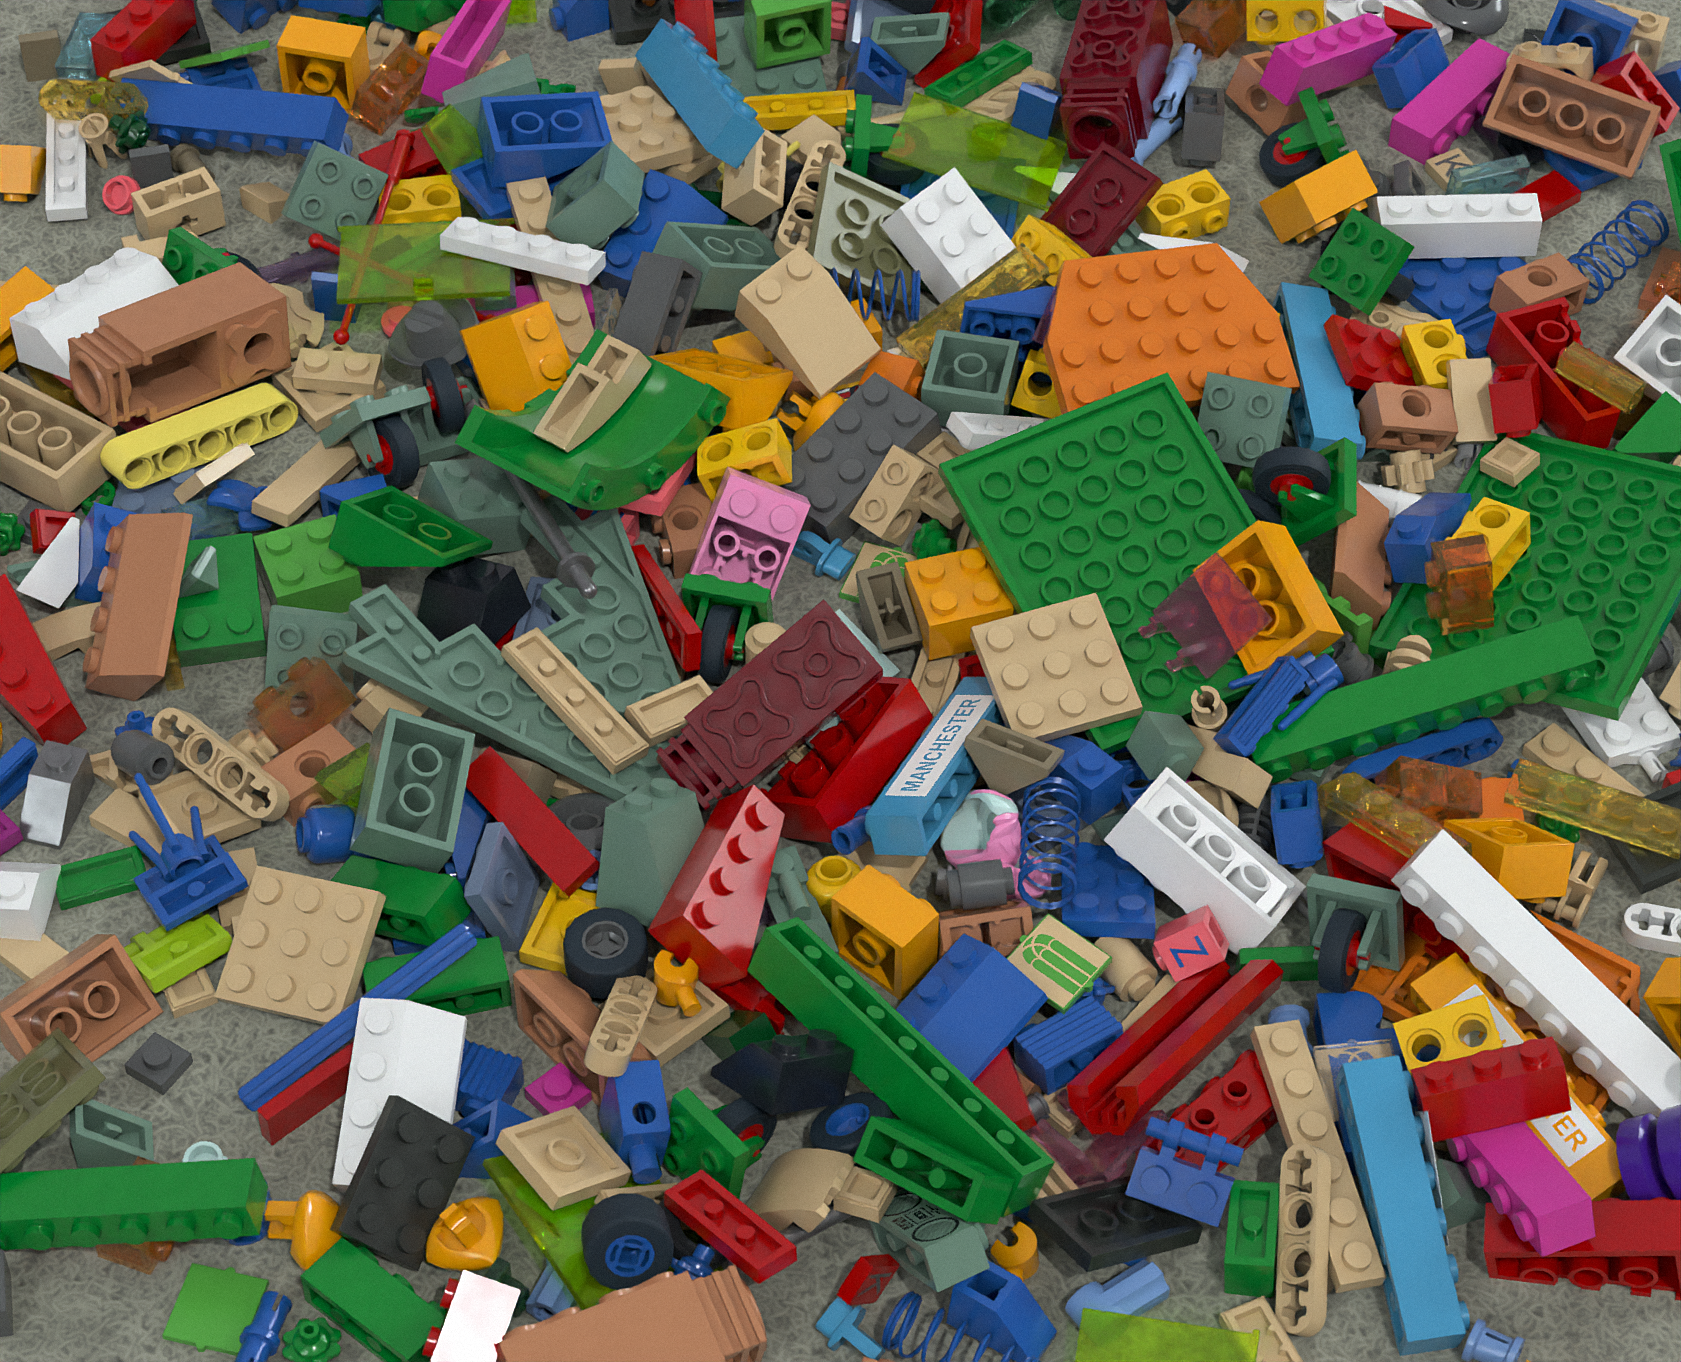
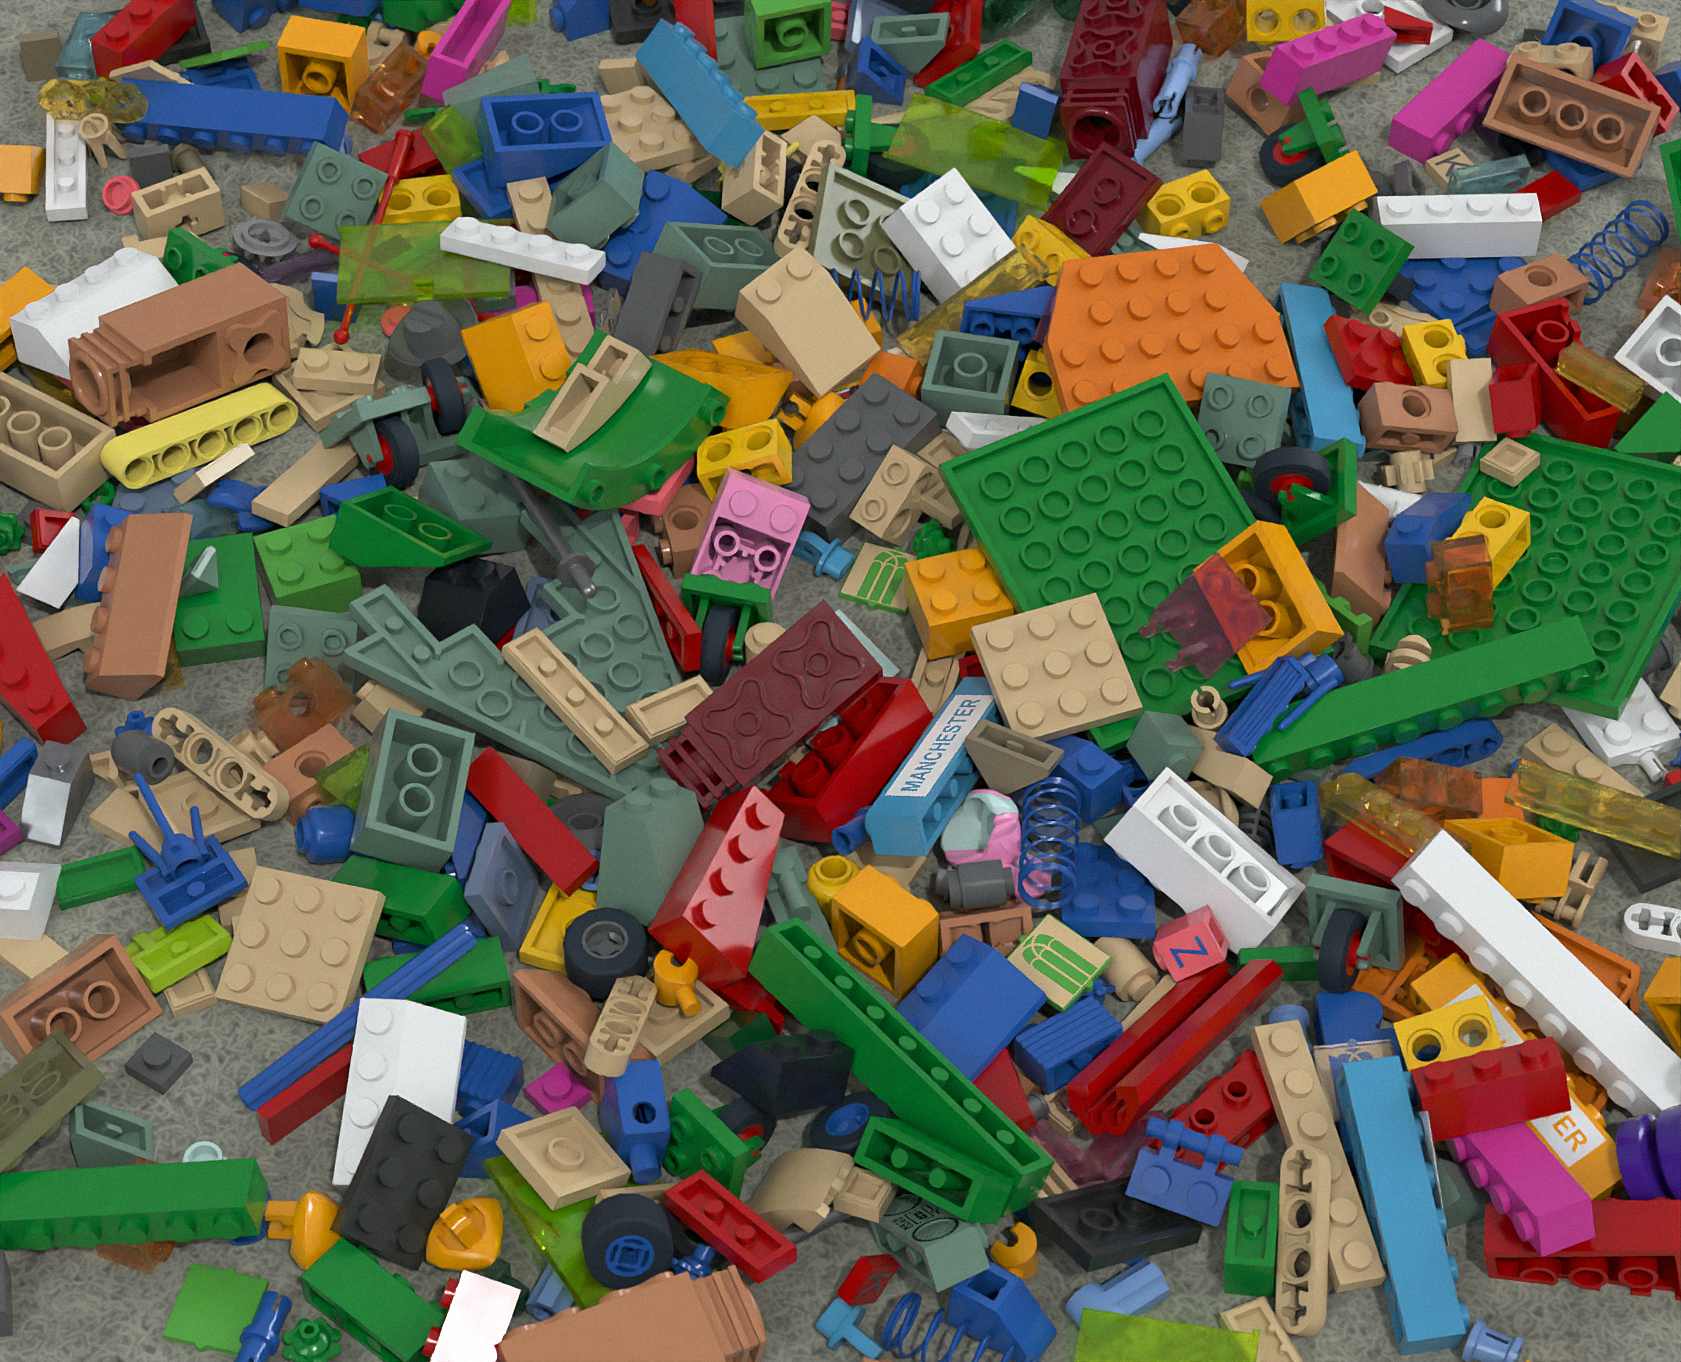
(131, 131): dark green plant -> none
(250, 236): none -> light grey gear
(887, 608): dark tan slope -> none
(1410, 67): blue brick -> none

